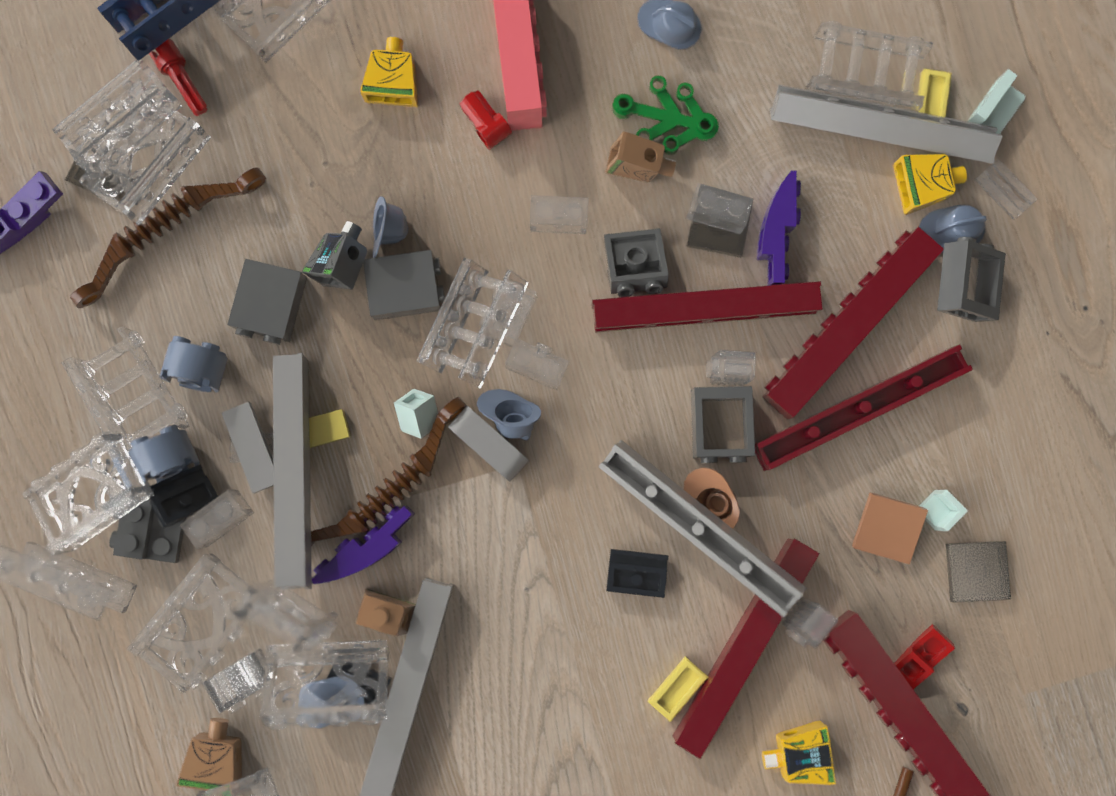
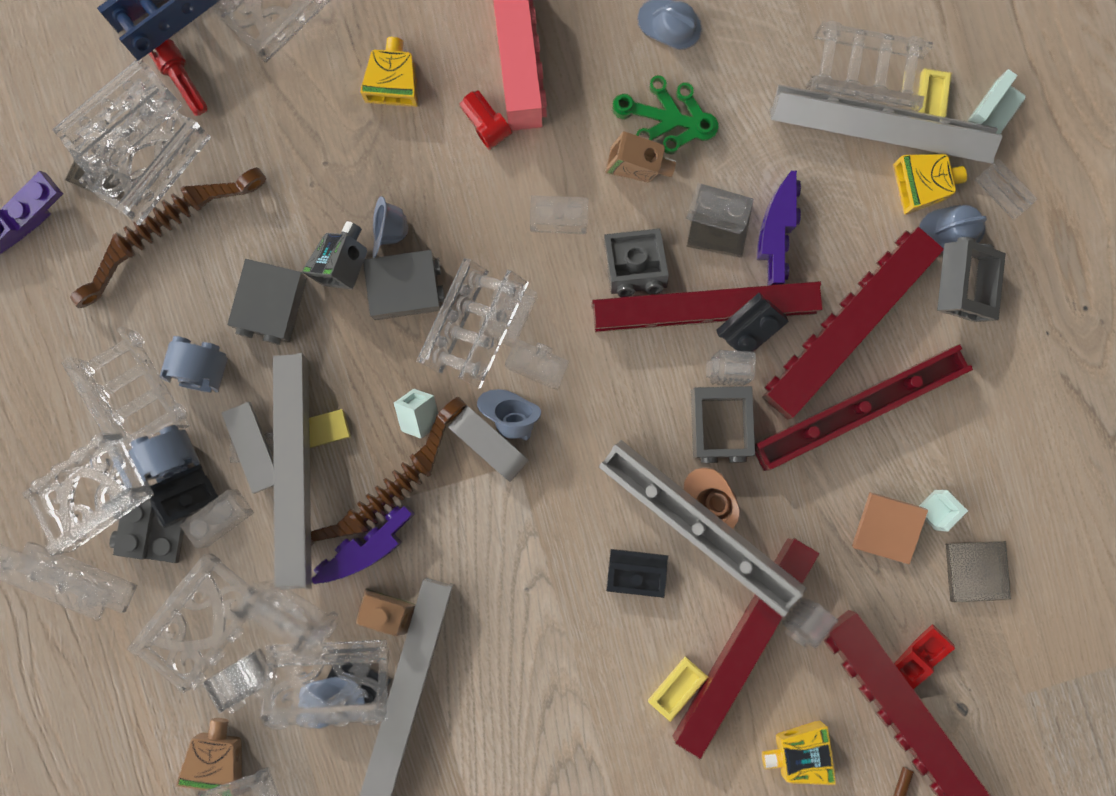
(752, 324): none -> black plate

